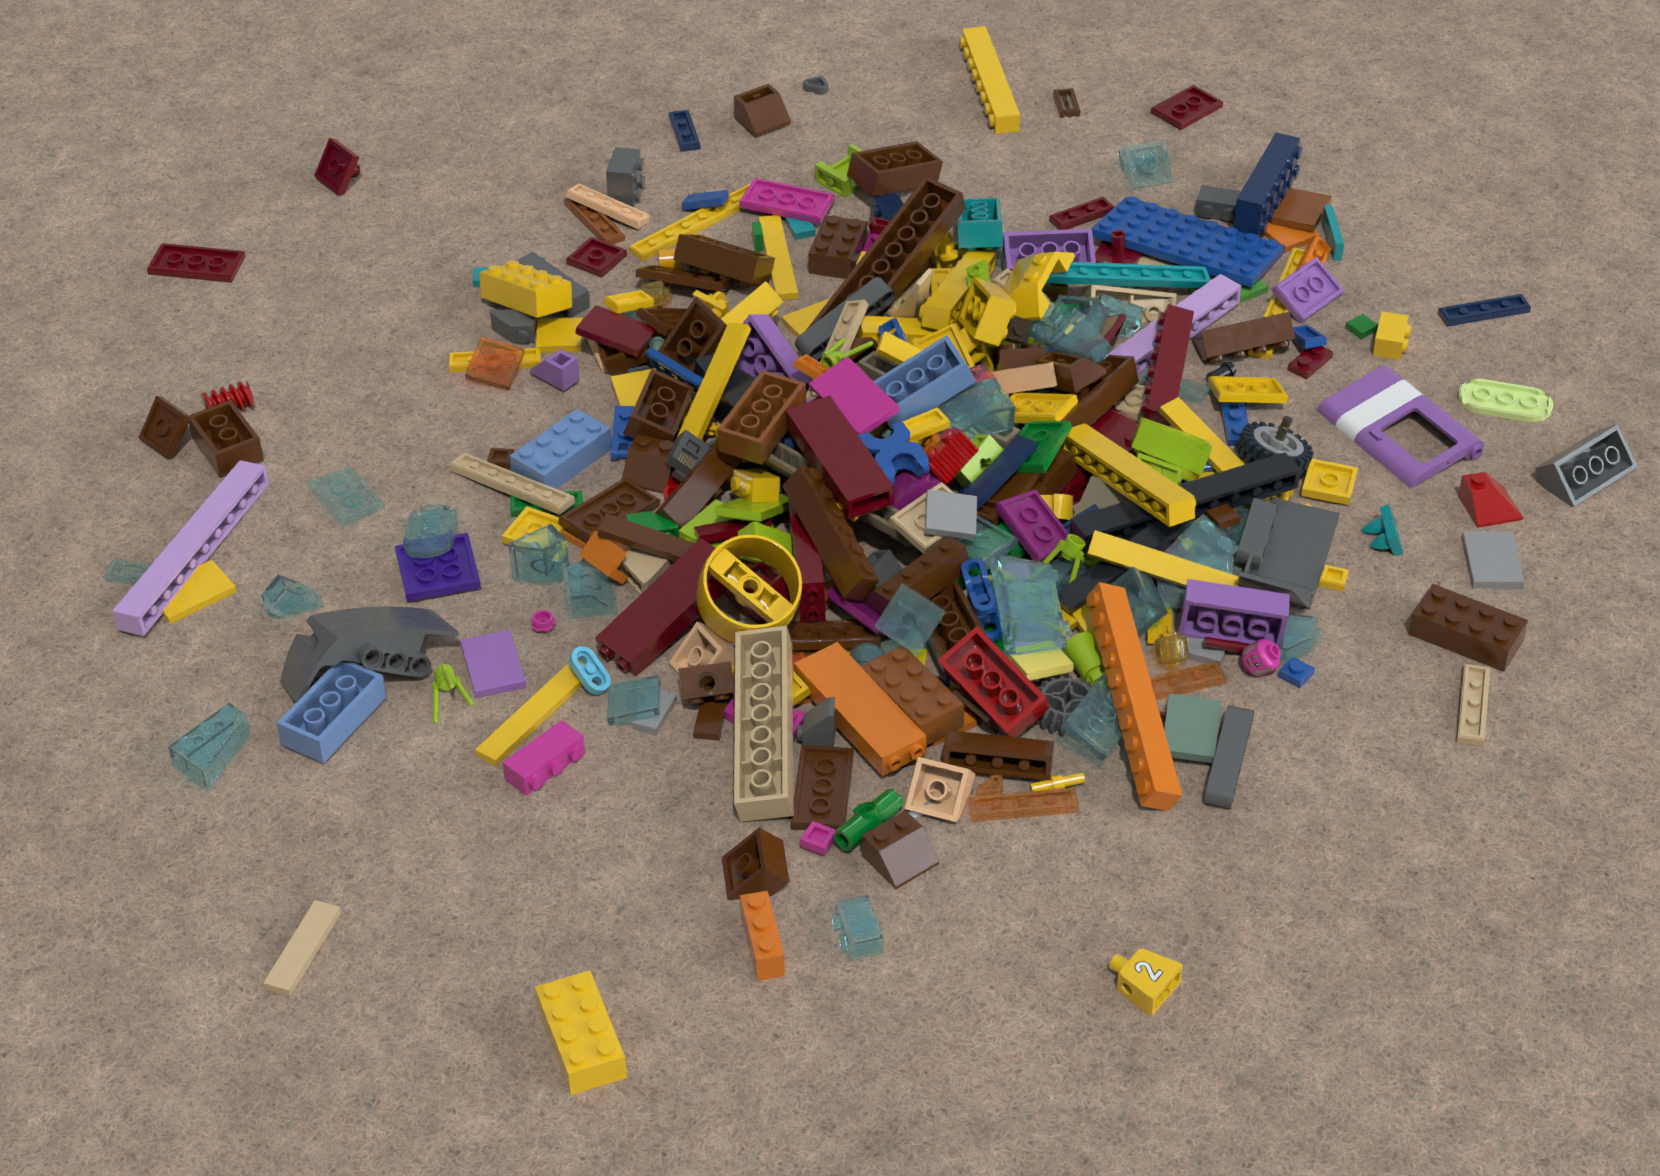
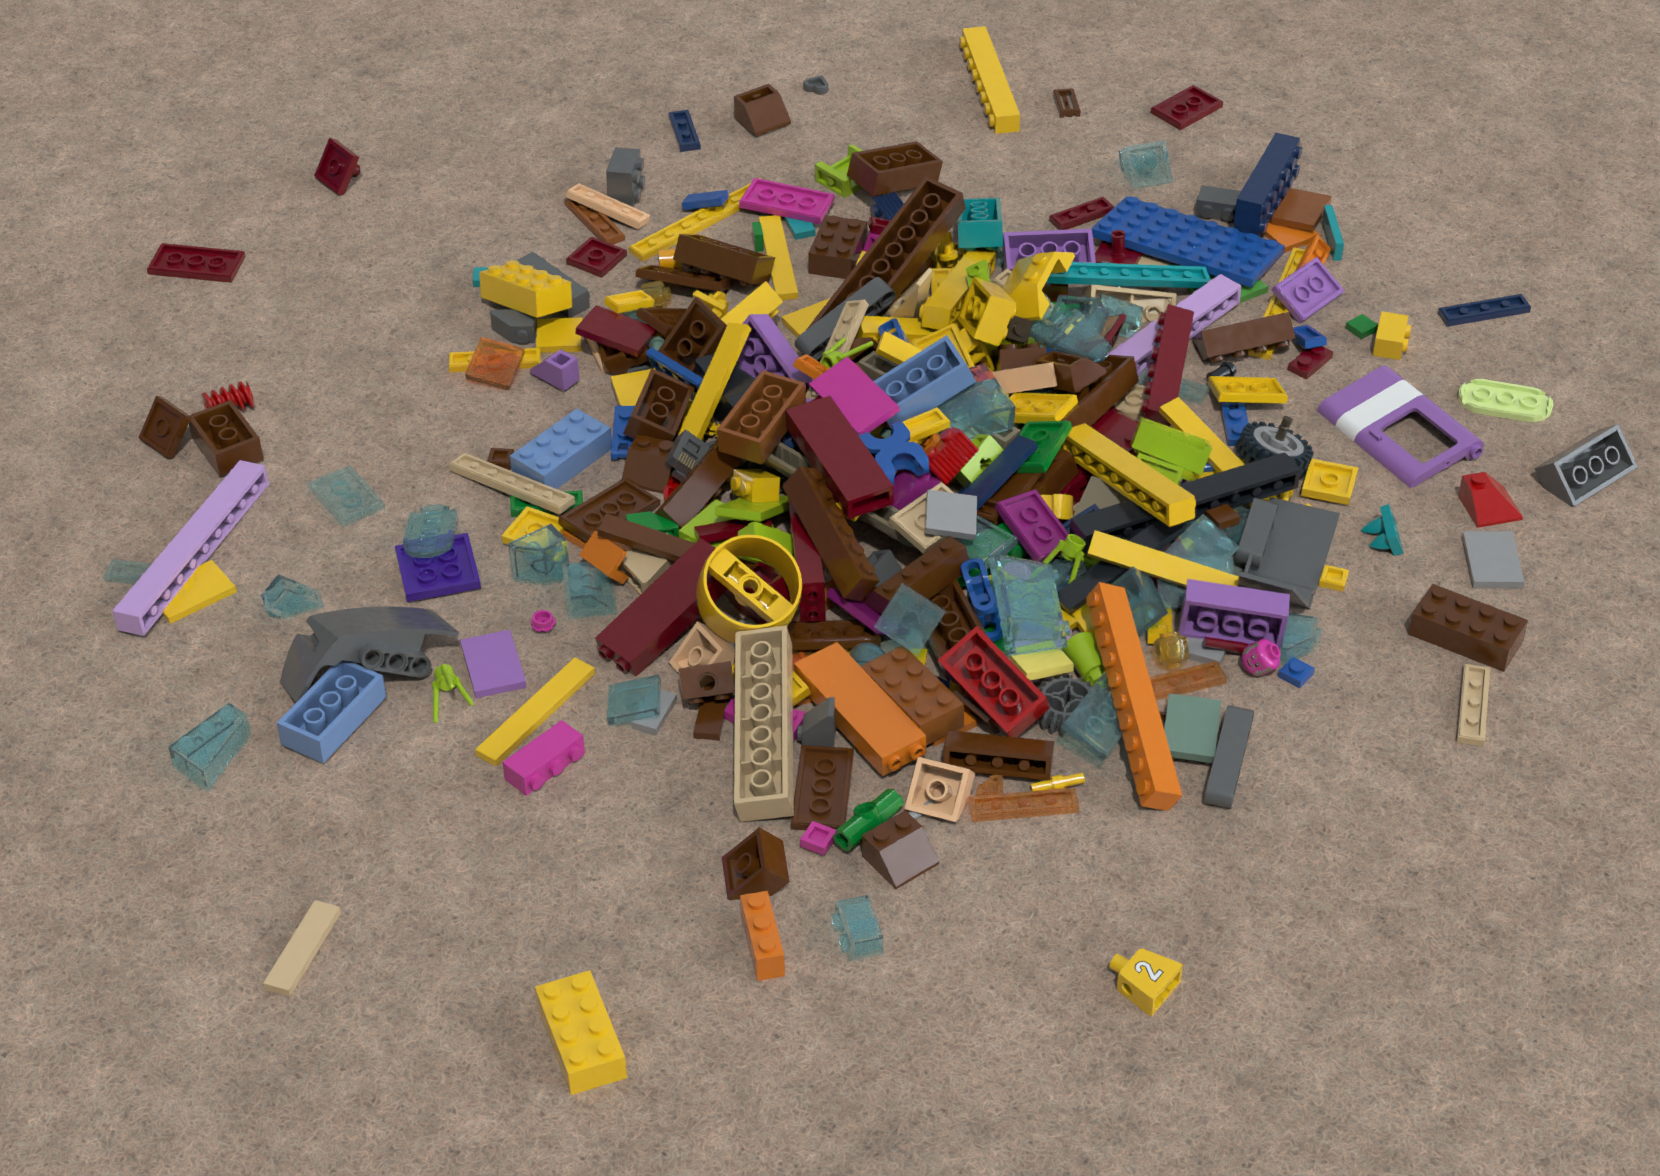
(590, 671): medium azure plate -> none

